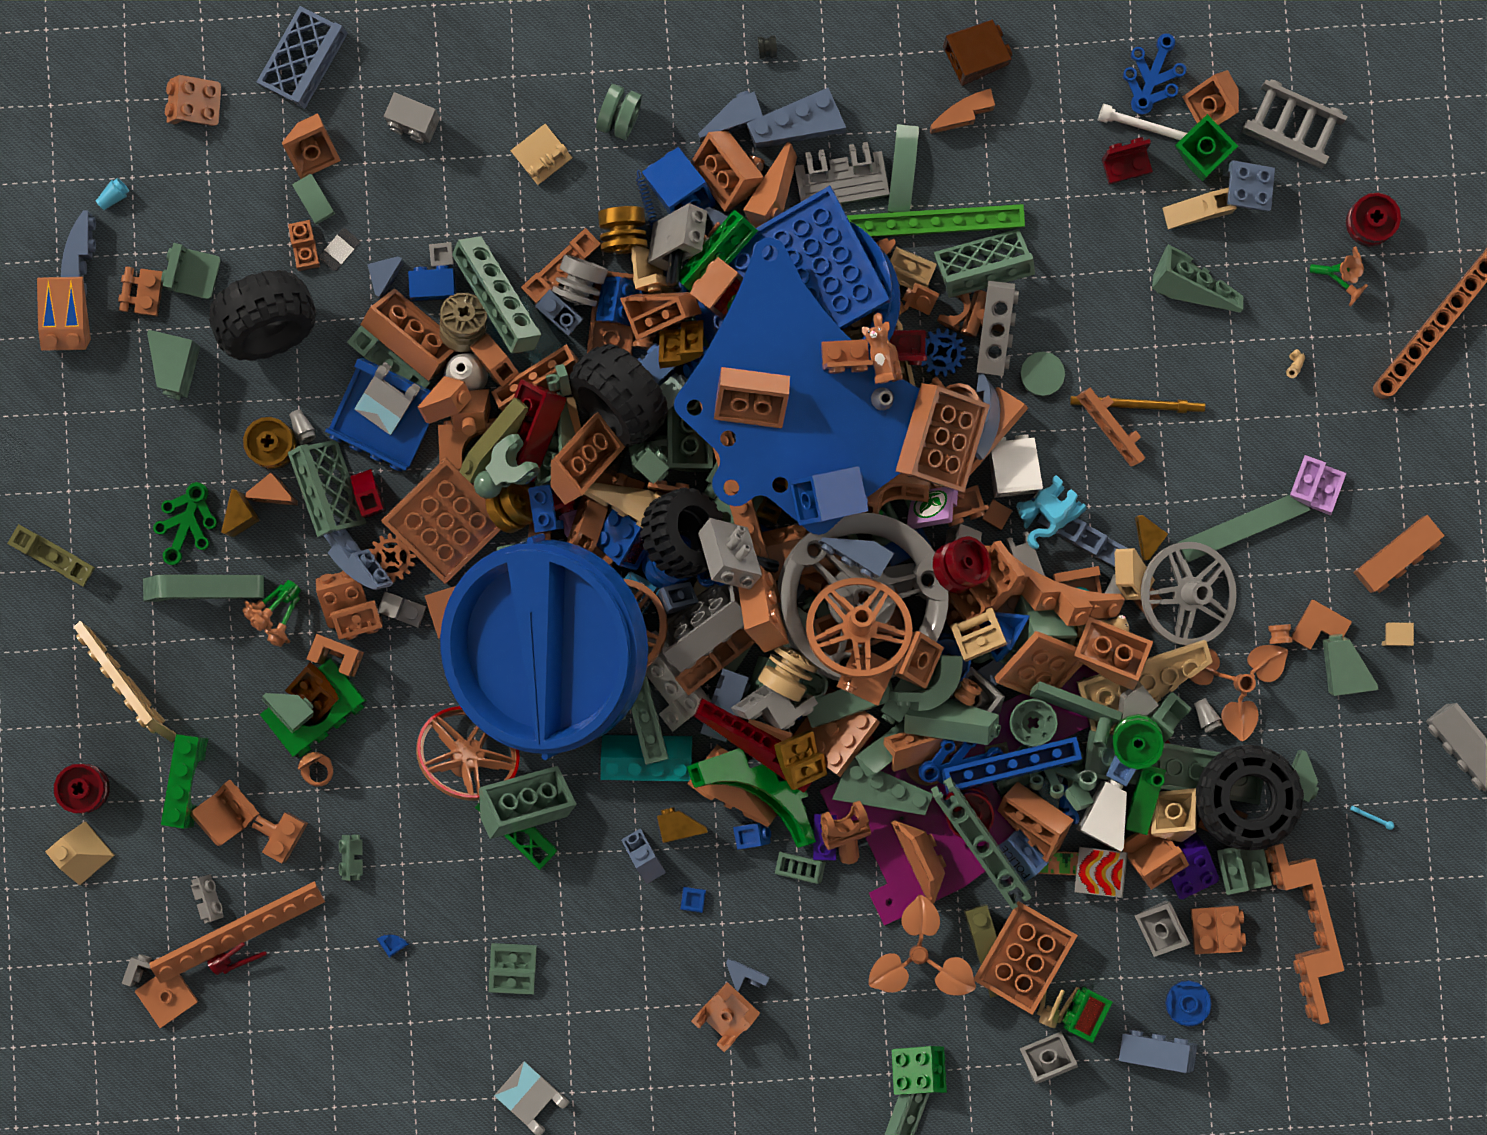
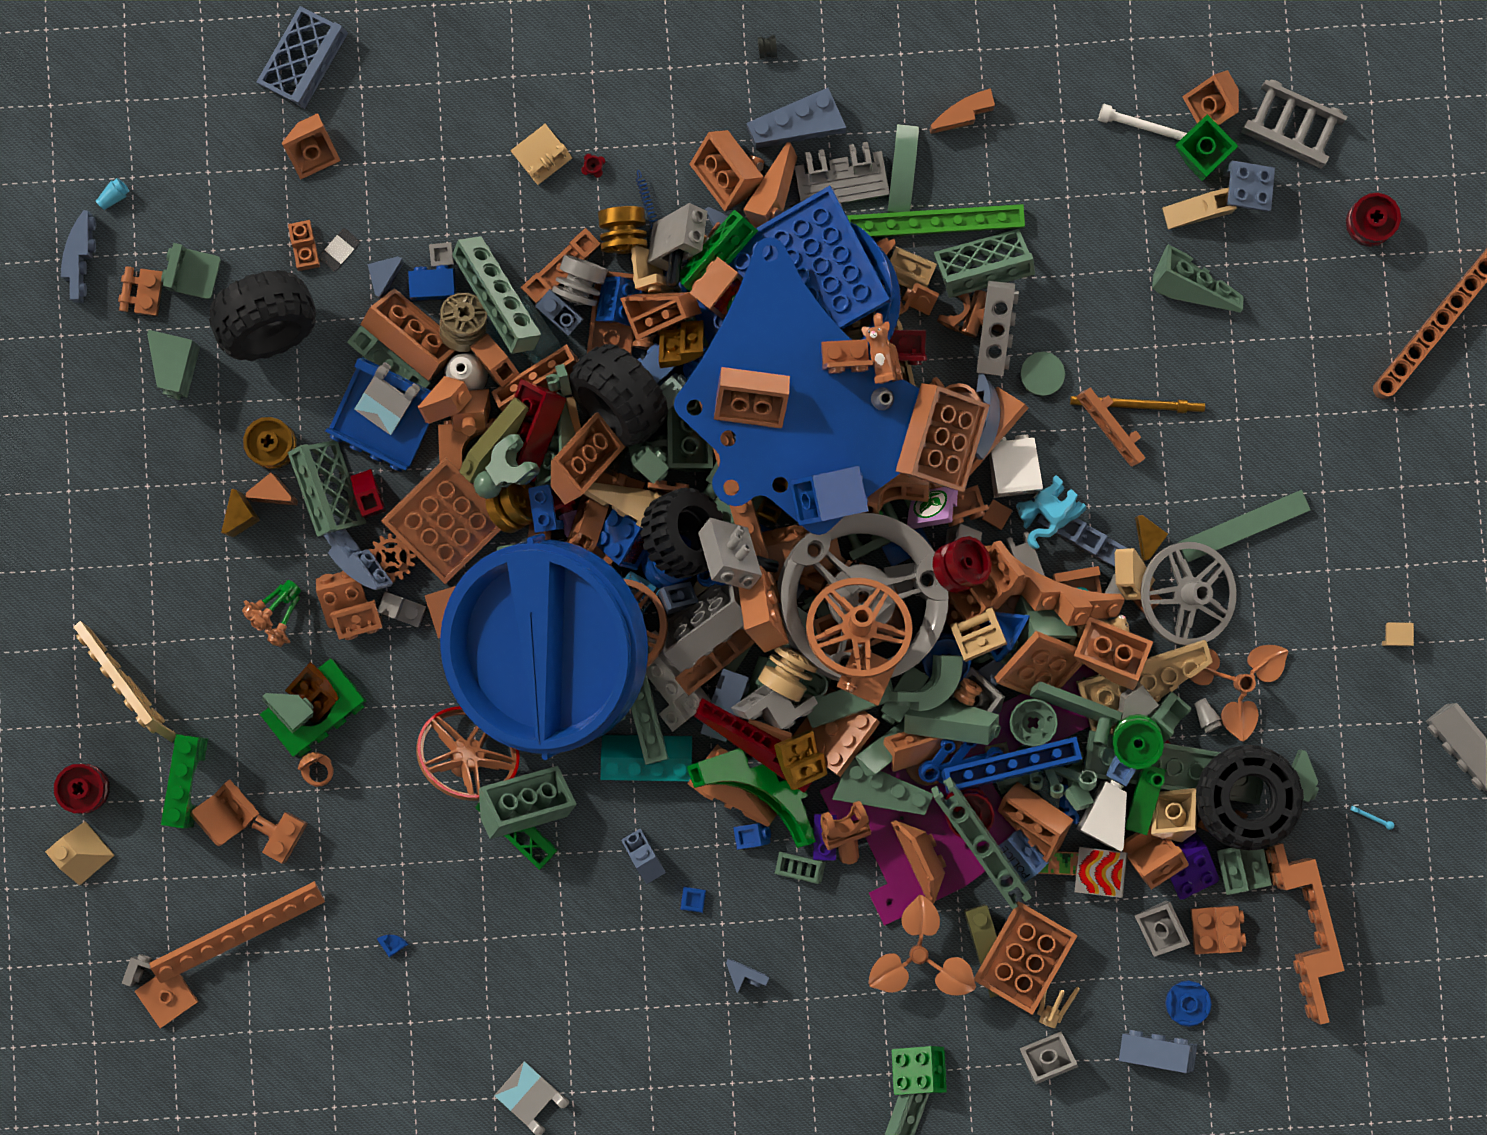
(51, 555): olive slope -> none
(62, 313): nougat slope -> none
(186, 520): green plant -> none
(193, 100): nougat bracket -> none
(202, 587): sand green beam -> none
(205, 888): light grey hinge -> none
(221, 962): dark red plant -> none
(302, 428): light grey cone -> none
(313, 199): sand green slope -> none
(321, 647): nougat panel -> none
(349, 866): sand green hinge -> none
(411, 118): light grey piece -> none
(512, 968): sand green slope -> none
(592, 159): none -> dark red plate
(619, 111): sand green wheel -> none
(678, 182): blue slope -> none
(678, 825): pearl gold slope -> none
(728, 1014): nougat panel -> none
(734, 115): sand blue slope -> none
(866, 555): sand blue slope -> none
(919, 660): nougat slope -> none
(947, 362): blue gear -> none
(977, 51): reddish brown slope -> none
(1086, 1014): green piece -> none
(1127, 160): dark red bracket -> none
(1151, 76): blue plant -> none
(1280, 634): nougat wheel -> none
(1296, 366): tan arm -> none
(1317, 485): lavender slope -> none
(1318, 619): nougat tile -> none
(1345, 667): sand green slope -> none
(1350, 270): nougat plant -> none
(1398, 554): nougat brick -> none

